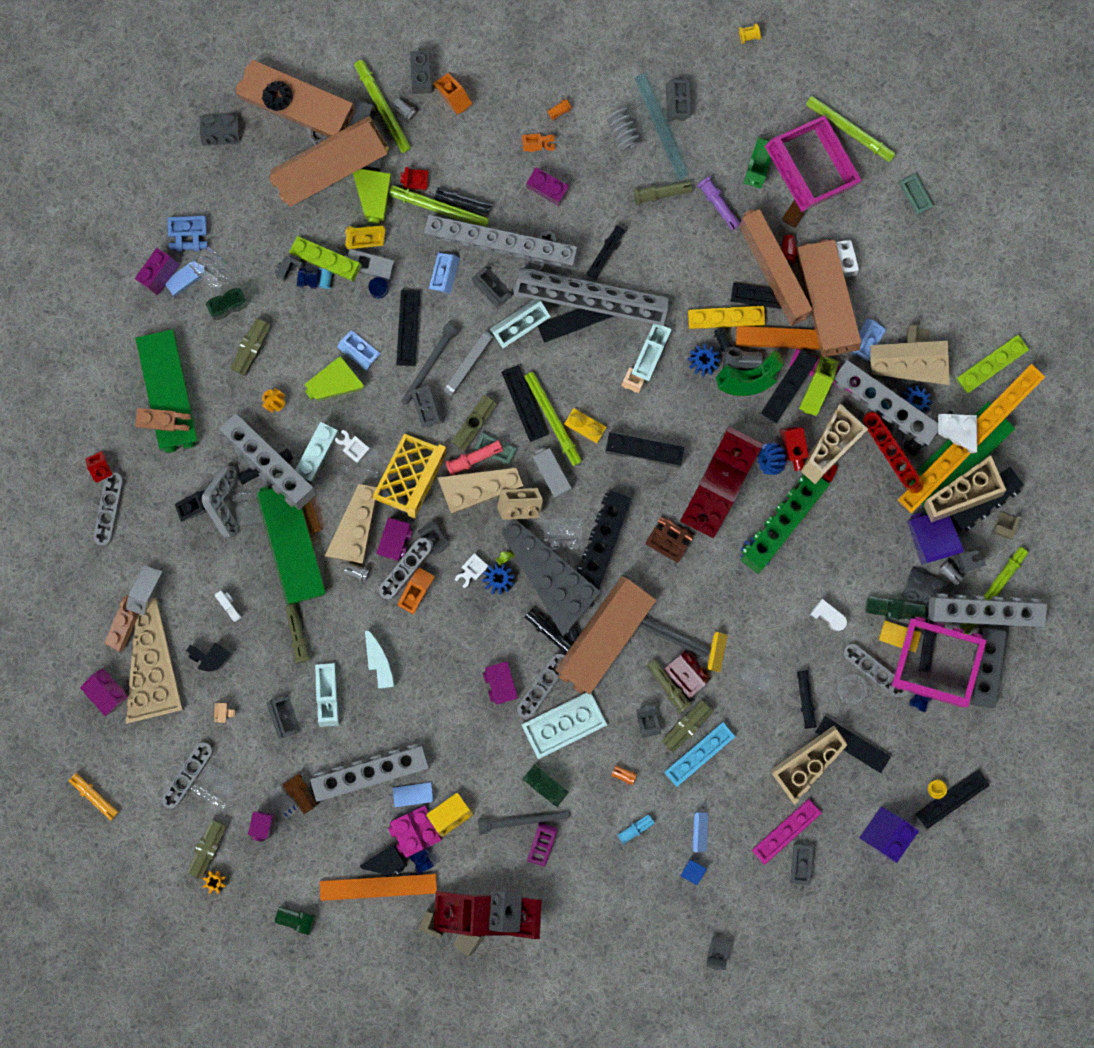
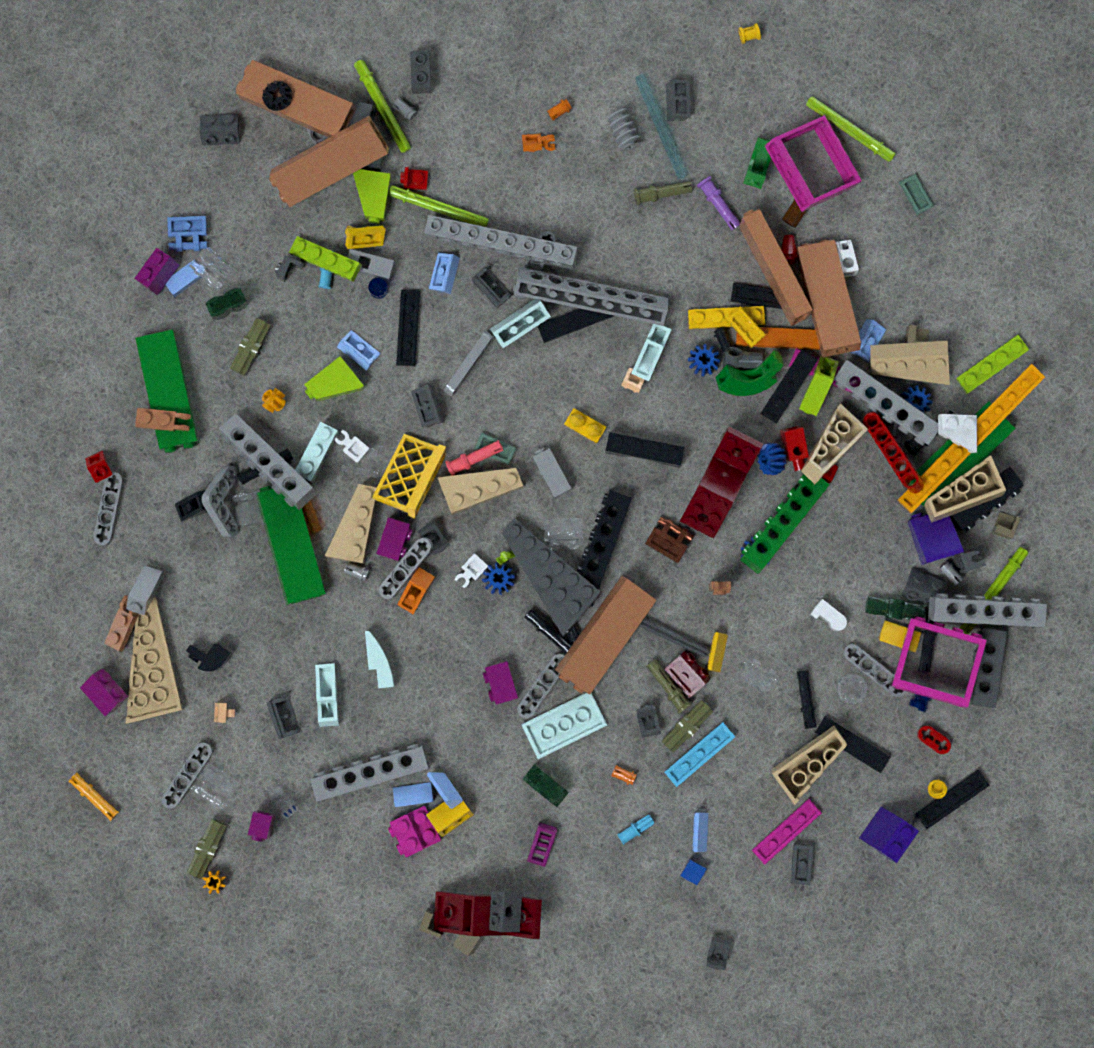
(226, 601): white plate -> none
(298, 791): reddish brown piece -> none
(298, 921): dark green piece -> none
(299, 643): olive pin -> none
(307, 278): clear blue wheel -> none
(378, 887): orange tile -> none
(386, 862): black slope -> none
(421, 861): clear blue wheel -> none
(445, 789): none -> light blue slope
(448, 333): dark grey piece -> none
(453, 93): orange slope -> none
(463, 201): black pin -> none
(466, 433): olive piece -> none
(486, 826): dark grey piece -> none
(519, 503): tan brick -> none
(524, 403): black tile -> none
(547, 186): magenta brick -> none
(566, 443): lime axle -> none
(617, 233): black pin -> none
(720, 588): none -> nougat hinge
(745, 327): none -> yellow plate
(936, 736): none -> red beam

